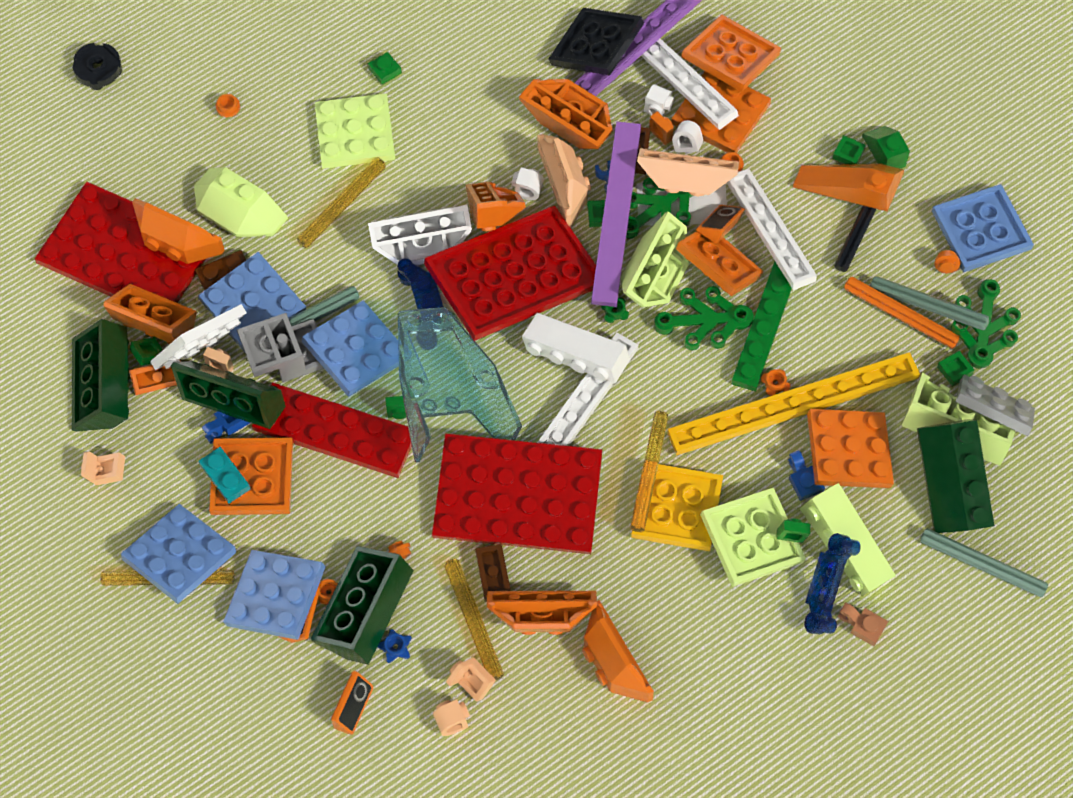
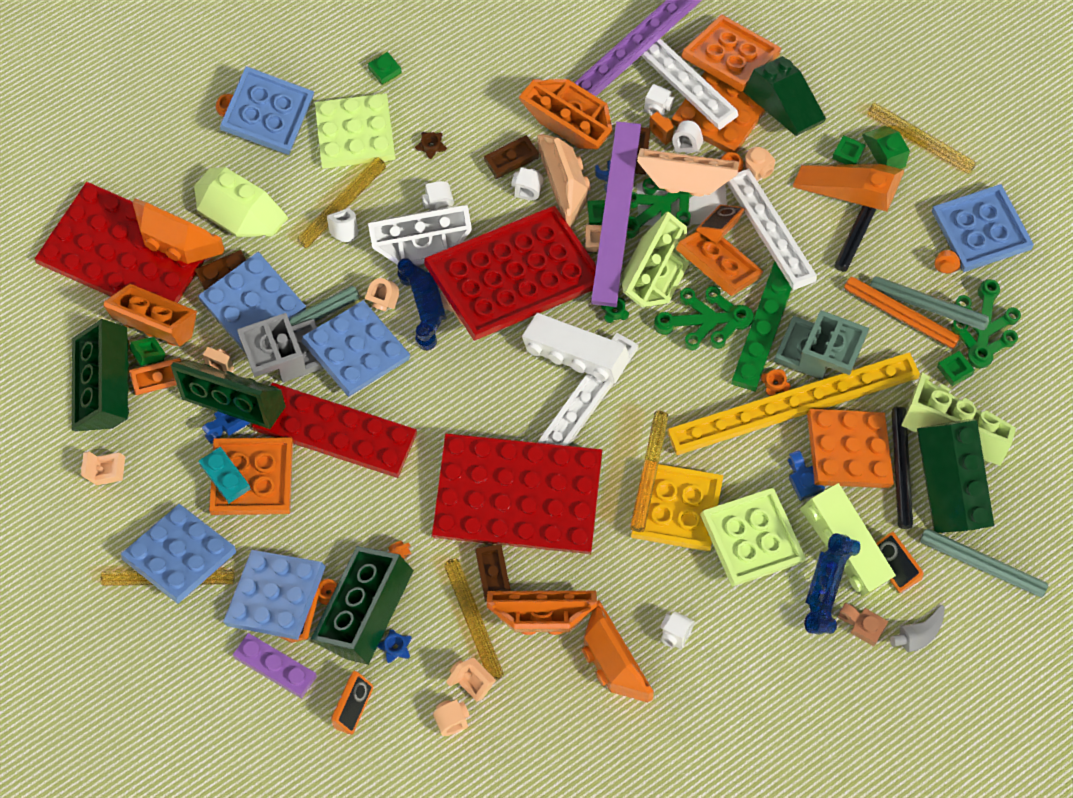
(100, 76): black plate -> none
(201, 336): white plate -> none
(267, 110): none -> medium blue plate
(275, 665): none -> medium lavender plate
(343, 230): none -> white plate
(382, 294): none -> light nougat plate
(395, 407): green plate -> none
(431, 137): none -> reddish brown plate
(437, 196): none -> white plate
(448, 375): clear light blue windscreen -> none
(492, 205): orange wedge -> none
(511, 156): none -> reddish brown plate
(592, 238): none -> light nougat plate
(596, 41): black plate -> none
(676, 629): none -> white plate
(759, 162): none -> light nougat plate
(785, 95): none -> dark green slope
(793, 530): green plate -> none
(822, 344): none -> sand green bracket
(901, 562): none -> slope
(902, 469): none -> black axle
(919, 635): none -> light grey bar
(922, 138): none -> clear yellow axle
(995, 404): light grey plate -> none

